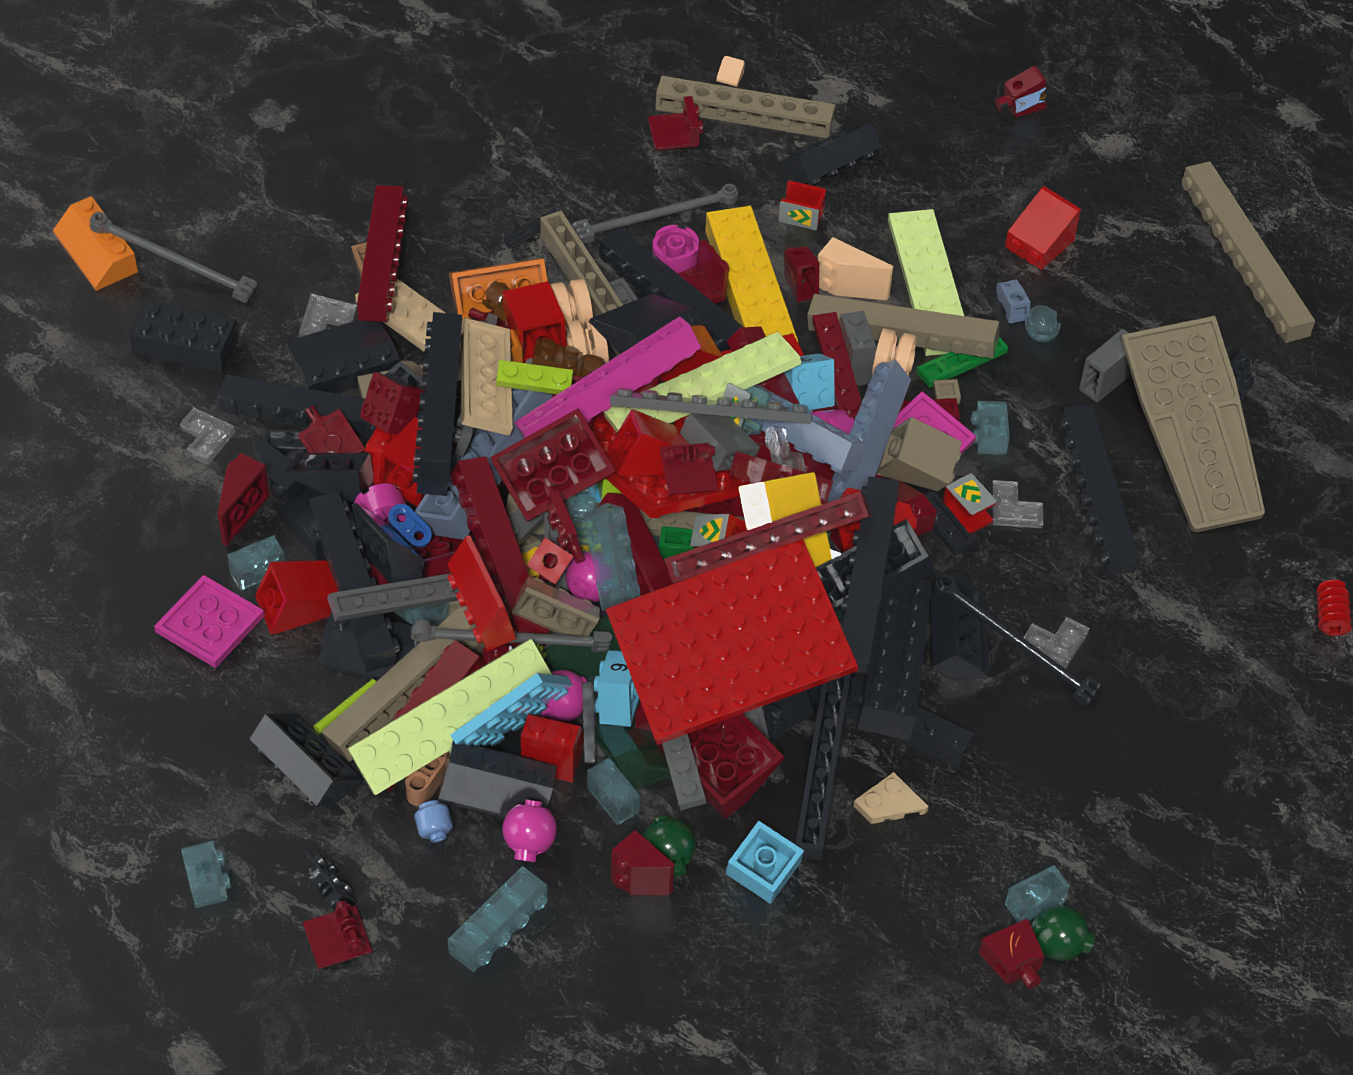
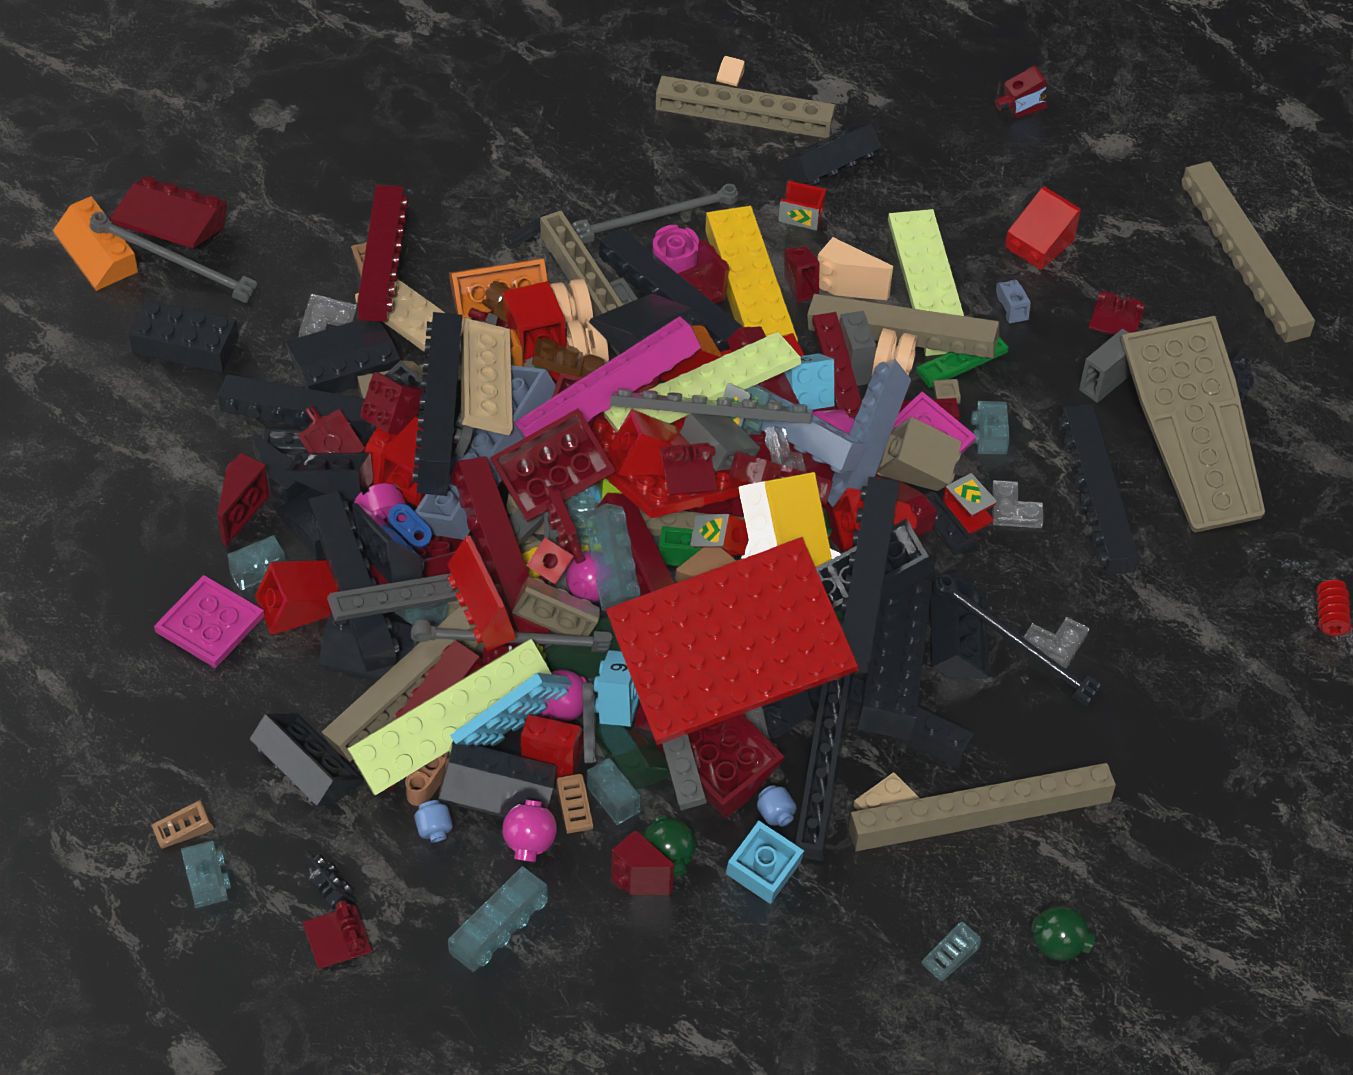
(170, 212): none -> dark red slope
(179, 817): none -> medium nougat slope
(209, 432): clear plate -> none
(329, 718): lime bar -> none
(533, 377): lime plate -> none
(571, 787): none -> medium nougat slope
(677, 129): dark red bracket -> none
(770, 536): dark red brick -> none
(776, 805): none -> medium blue head
(964, 939): none -> clear light blue slope
(981, 807): none -> dark tan brick
(1014, 954): dark red torso -> none
(1037, 894): clear light blue brick -> none
(1042, 324): clear light blue hair -> none
(1116, 314): none -> dark red hinge

